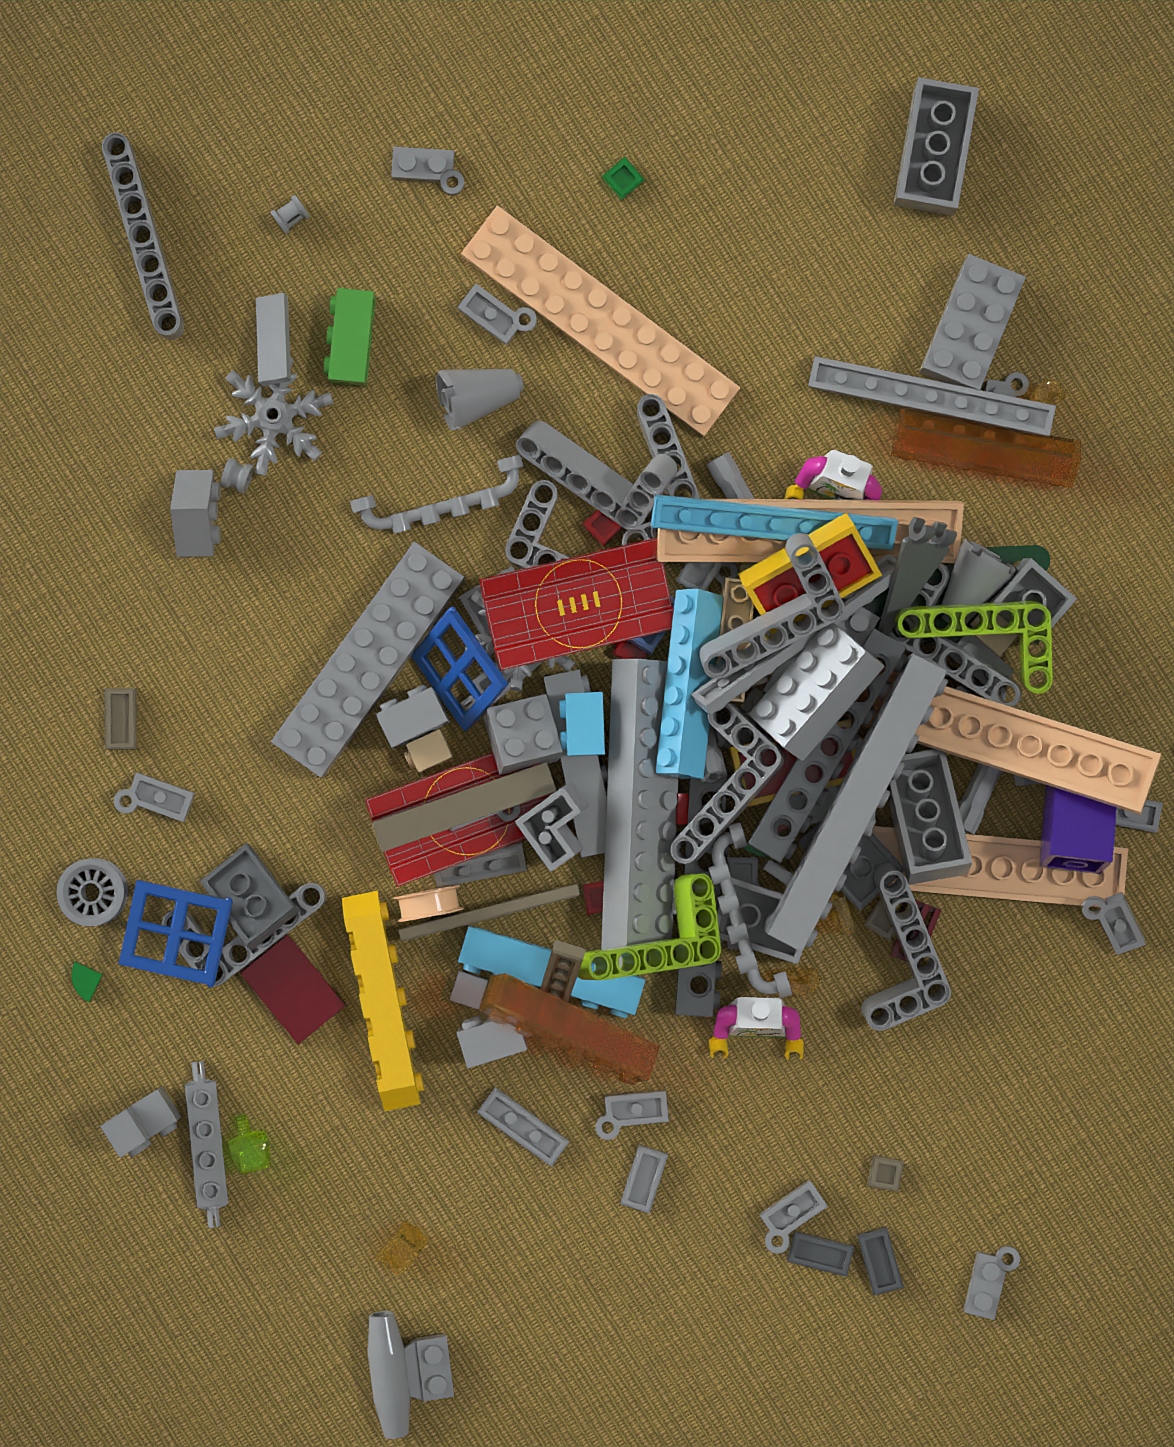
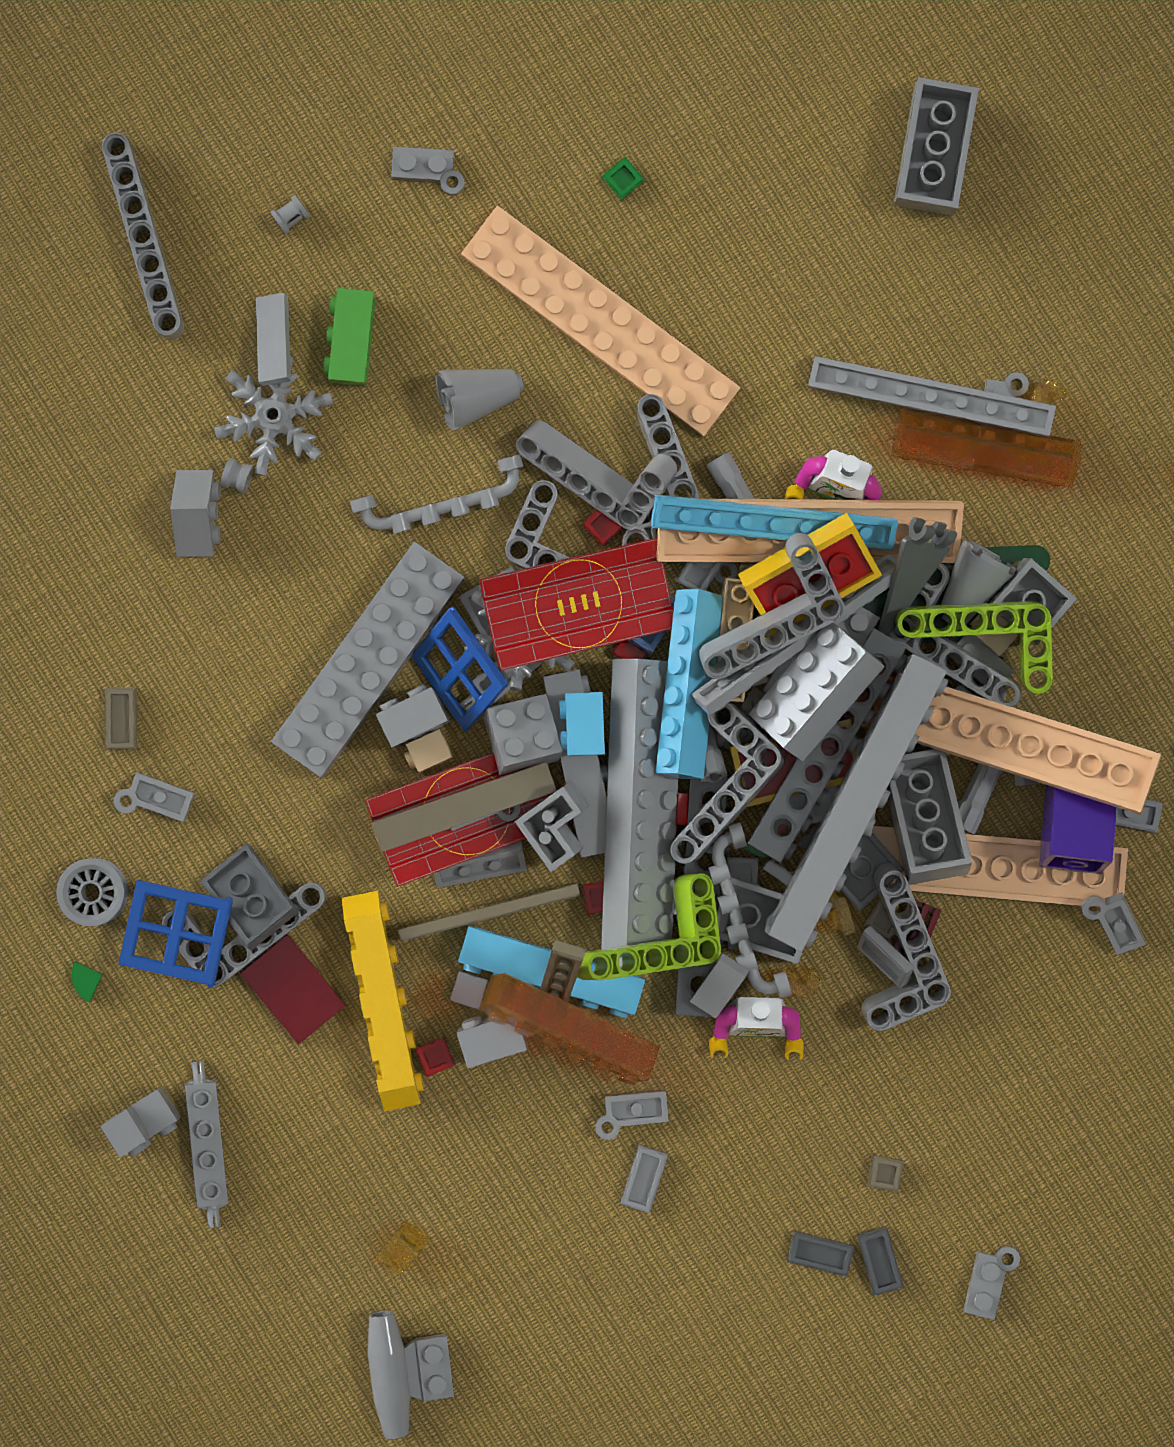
(249, 1149): clear neon green piece -> none
(428, 903): light nougat wheel -> none
(435, 1056): none -> red tile
(494, 315): light grey hinge -> none
(523, 1126): light grey tile -> none
(719, 986): none -> light grey tile
(791, 1213): light grey hinge -> none
(885, 957): none -> light grey tile
(972, 323): light grey brick -> none

